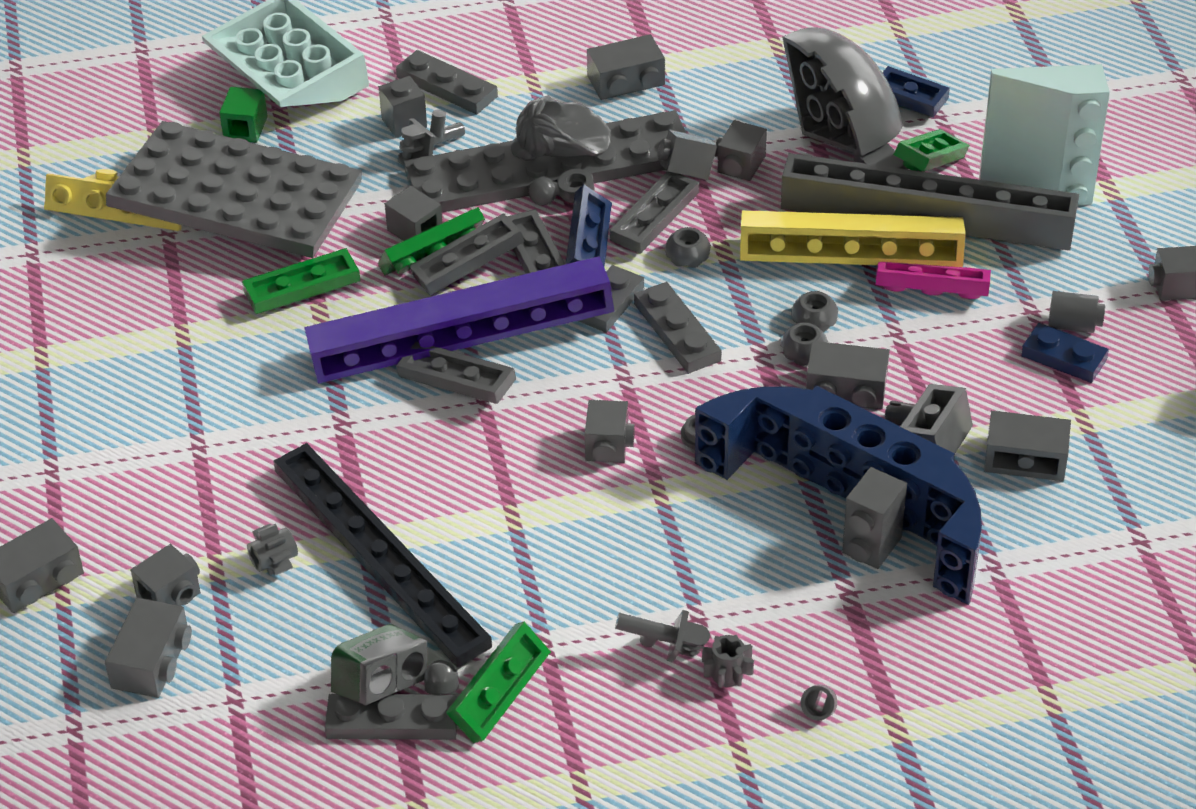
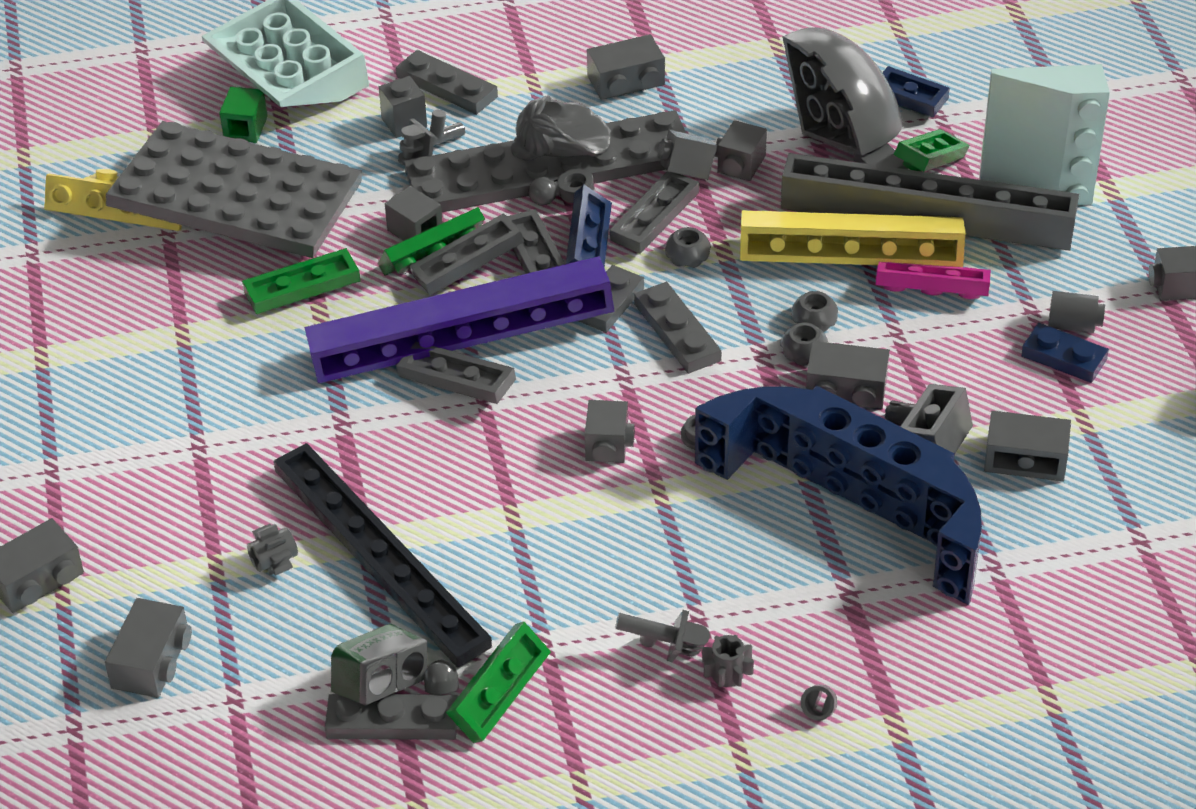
(167, 577): dark grey brick -> none
(874, 518): dark grey brick -> none

